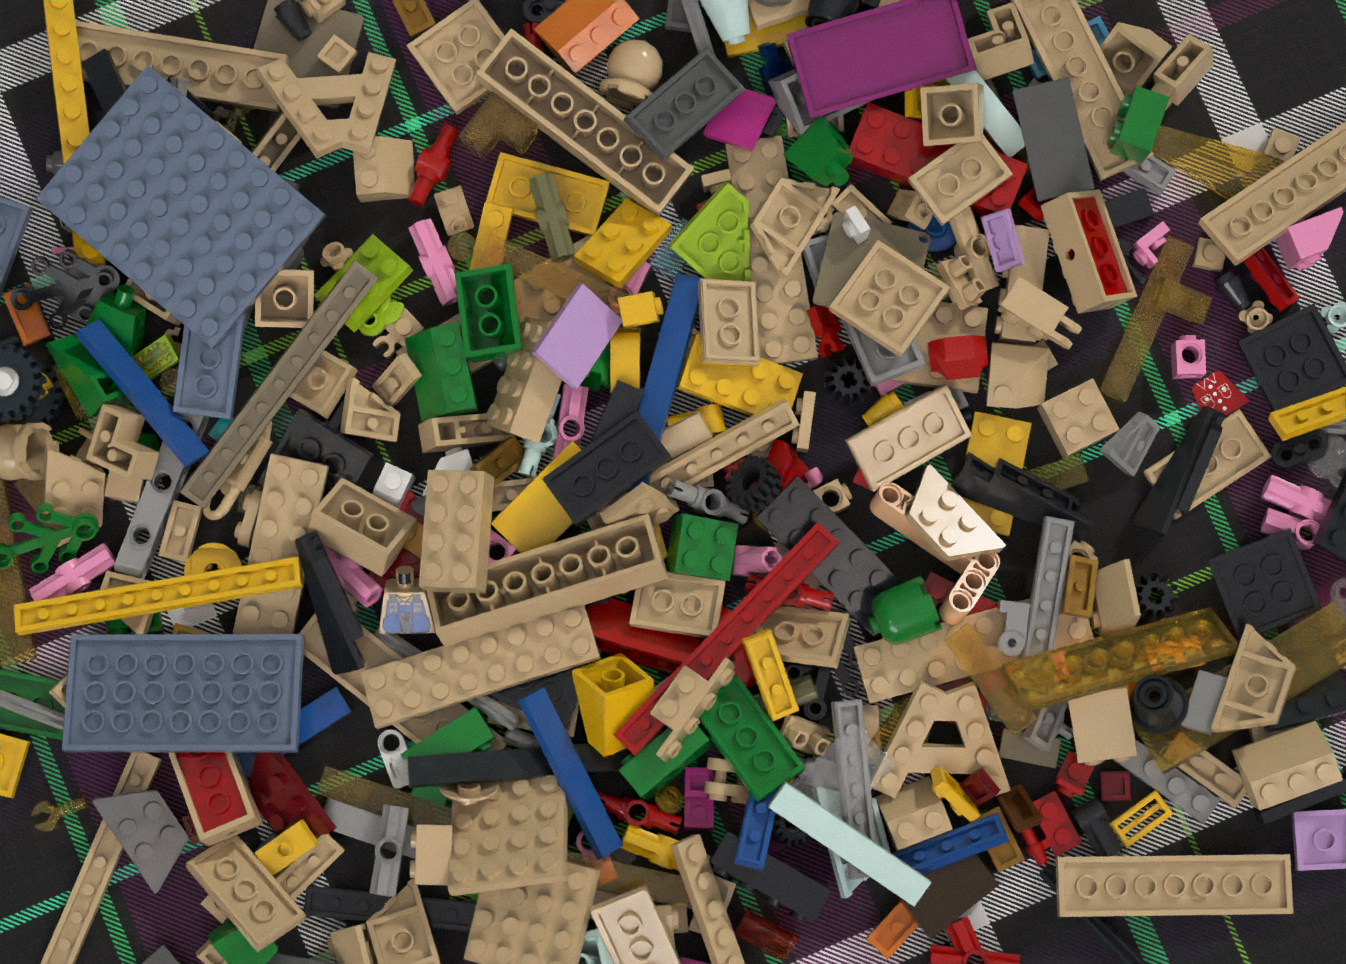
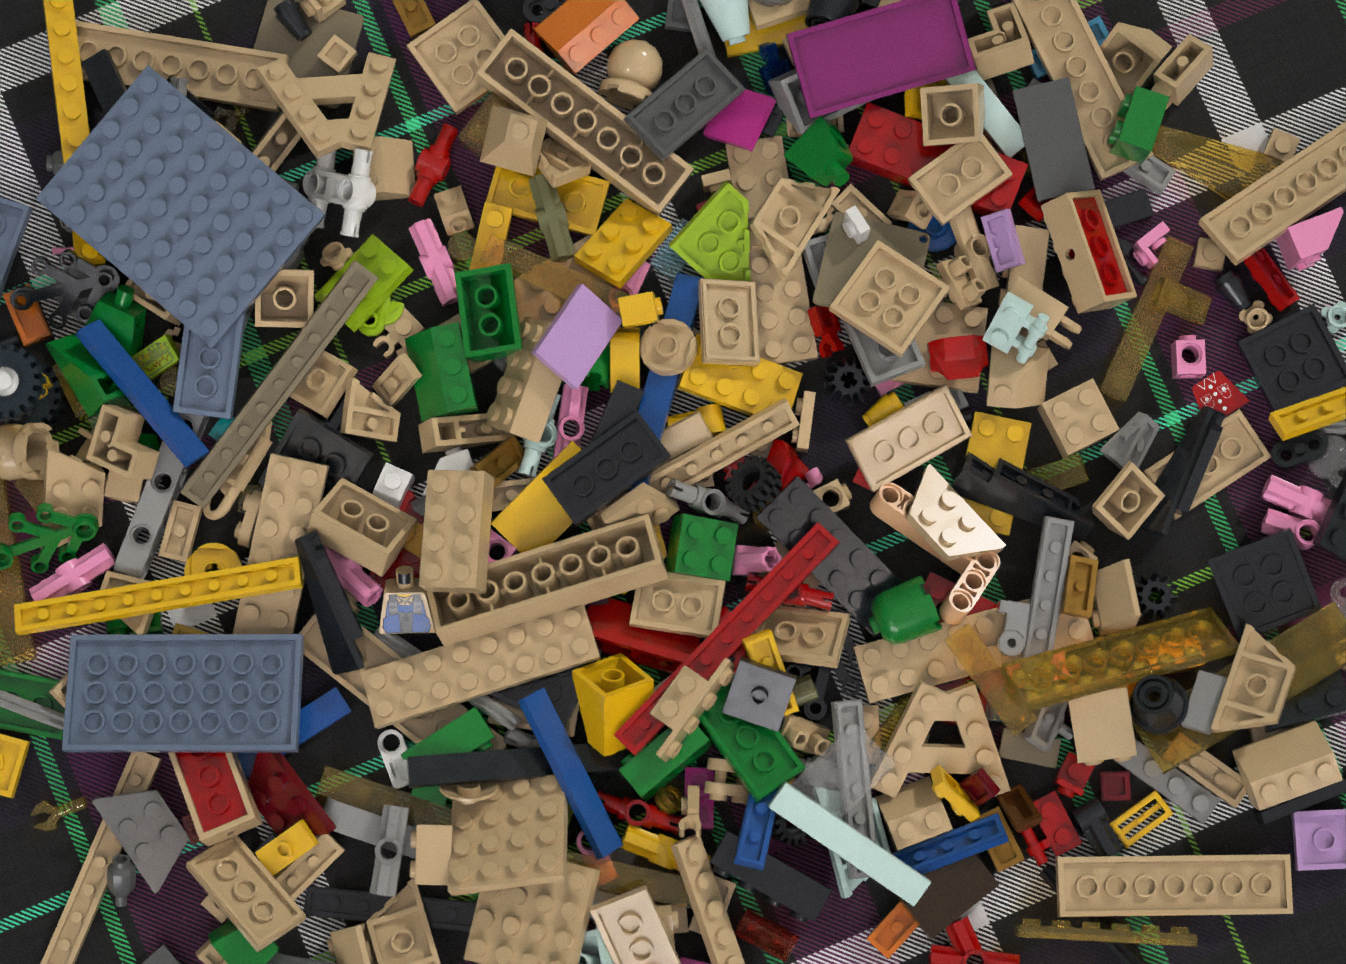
(121, 878): none -> dark grey plant
(352, 190): none -> white piece
(513, 140): none -> tan slope
(560, 164): none -> tan wing
(668, 347): none -> tan tile
(690, 807): none -> tan plate
(759, 694): none -> plate
(1007, 324): none -> light aqua plate
(1119, 933): none -> clear yellow plate
(1127, 501): none -> tan slope

